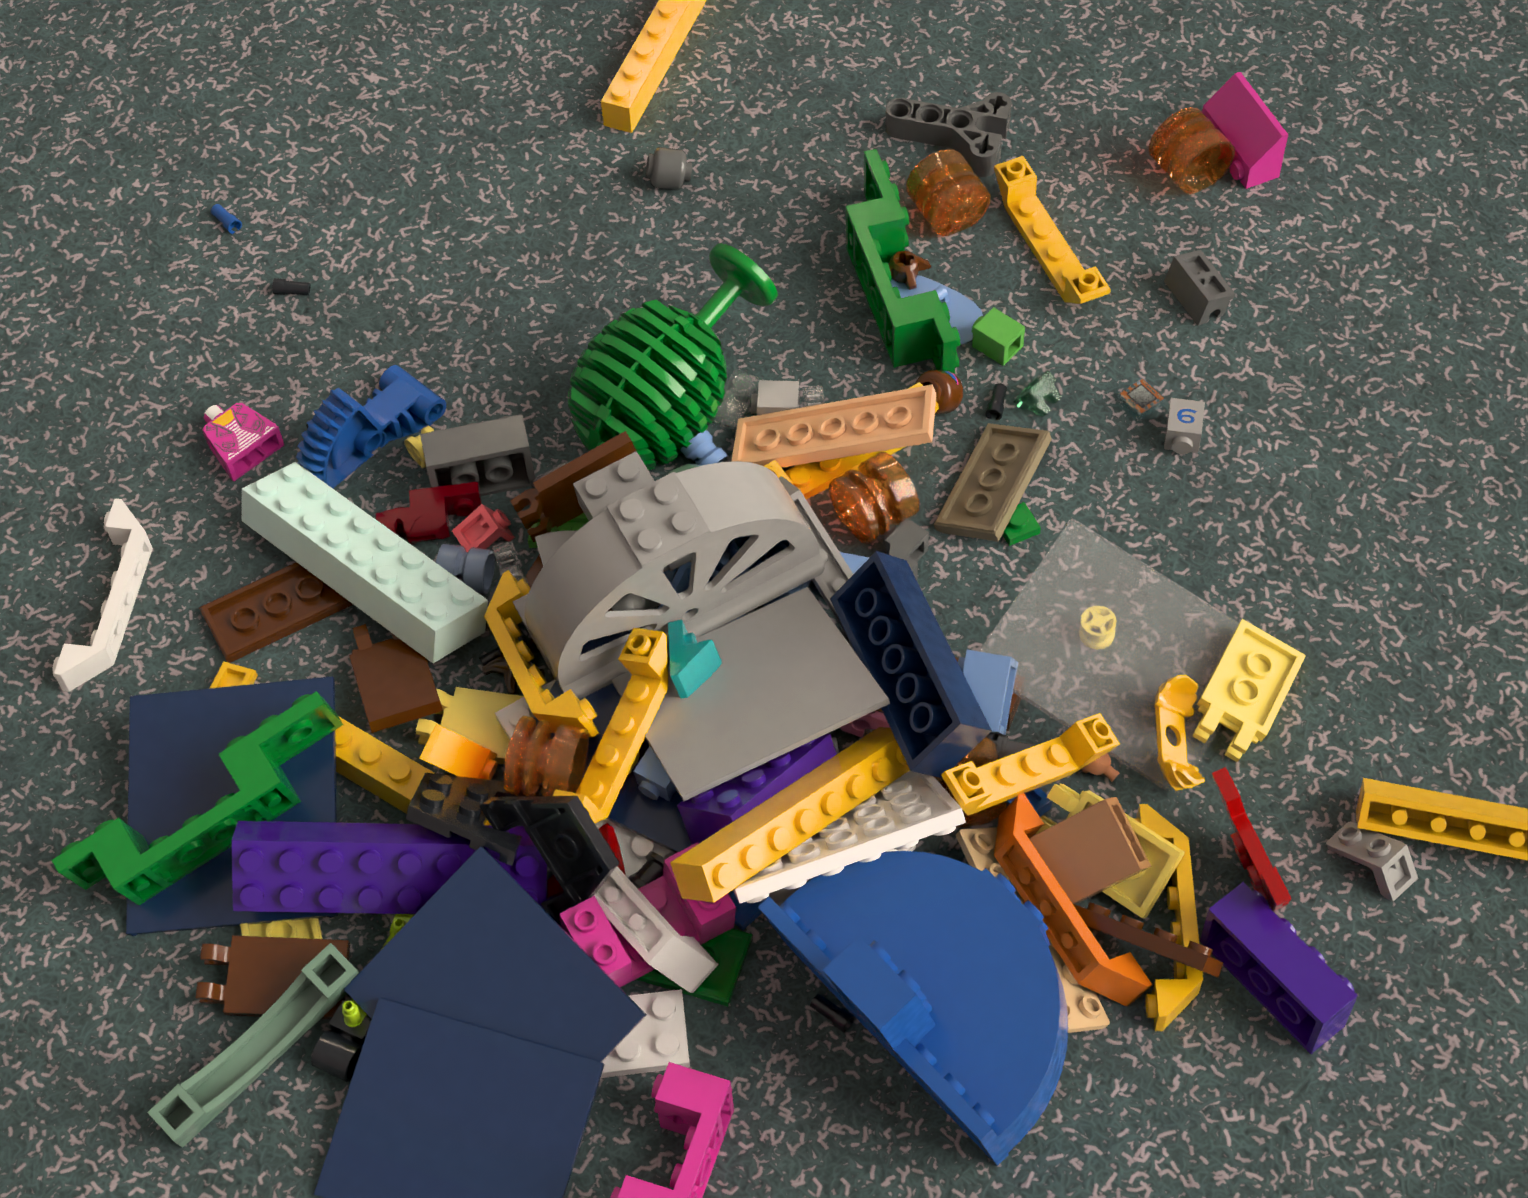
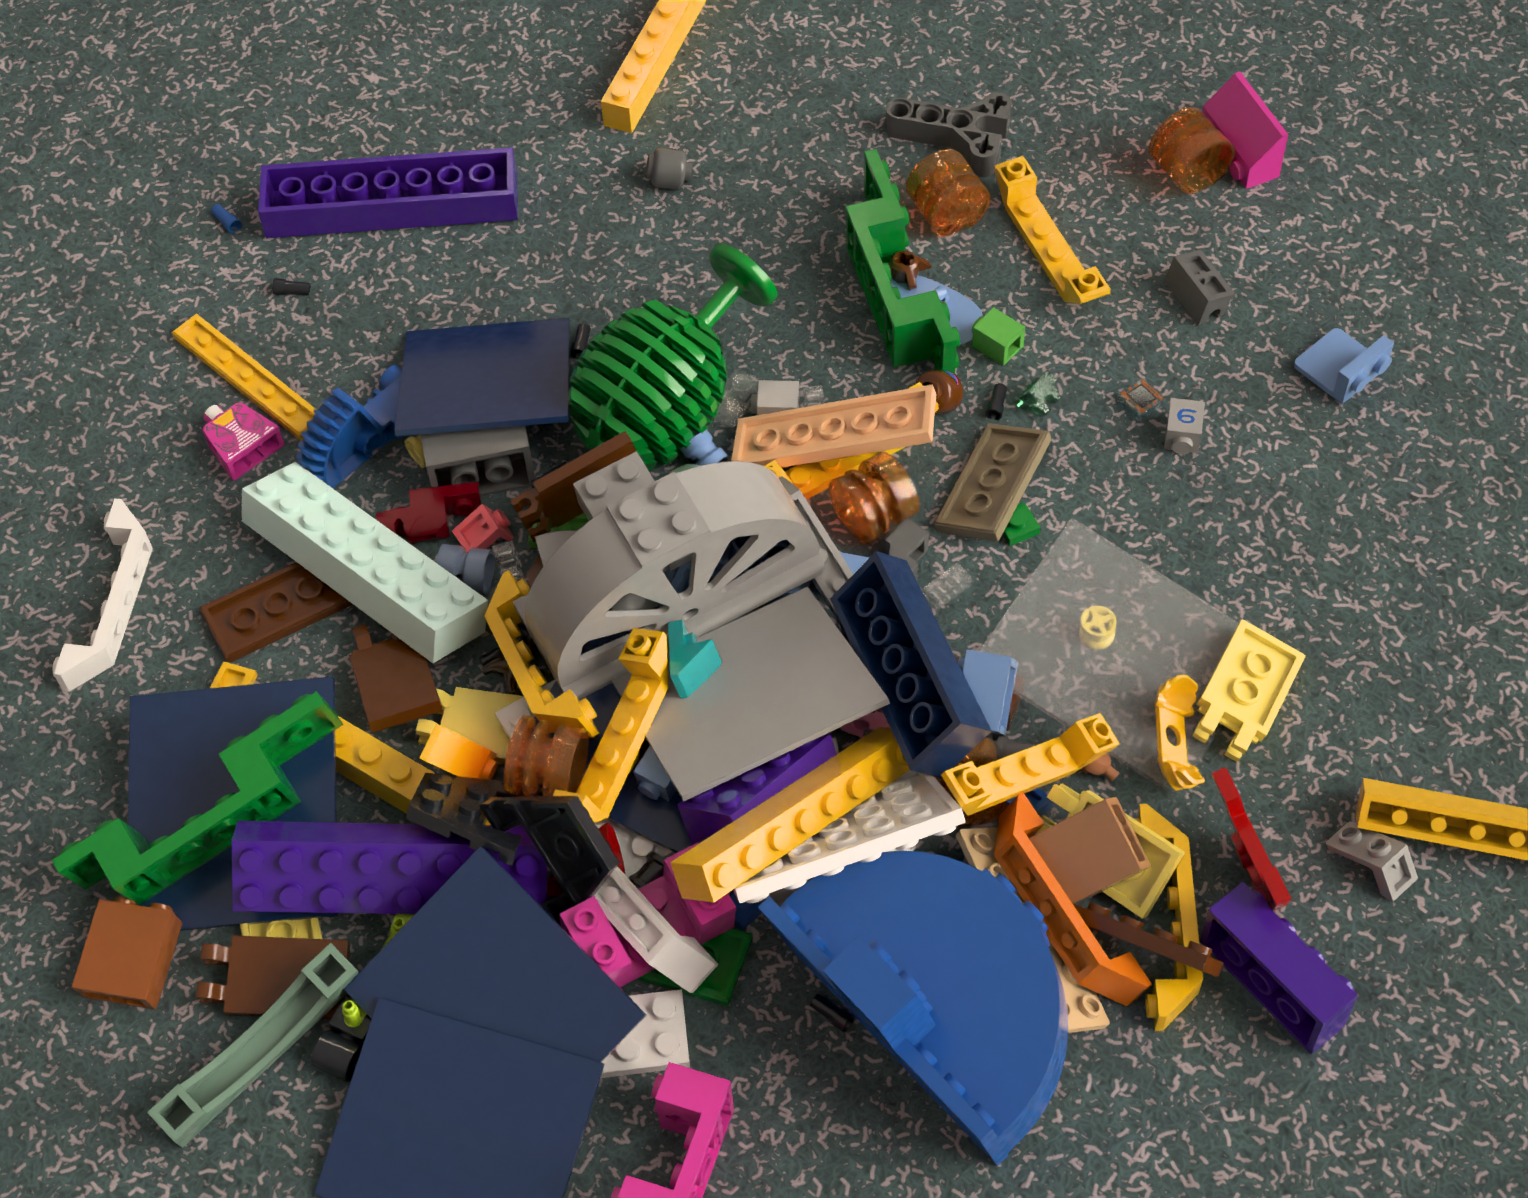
(127, 953): none -> dark orange brick
(245, 374): none -> yellow tile
(388, 192): none -> dark purple brick
(484, 377): none -> dark blue piece
(581, 339): none -> black piece
(947, 586): none -> clear piece
(1343, 364): none -> medium blue bracket

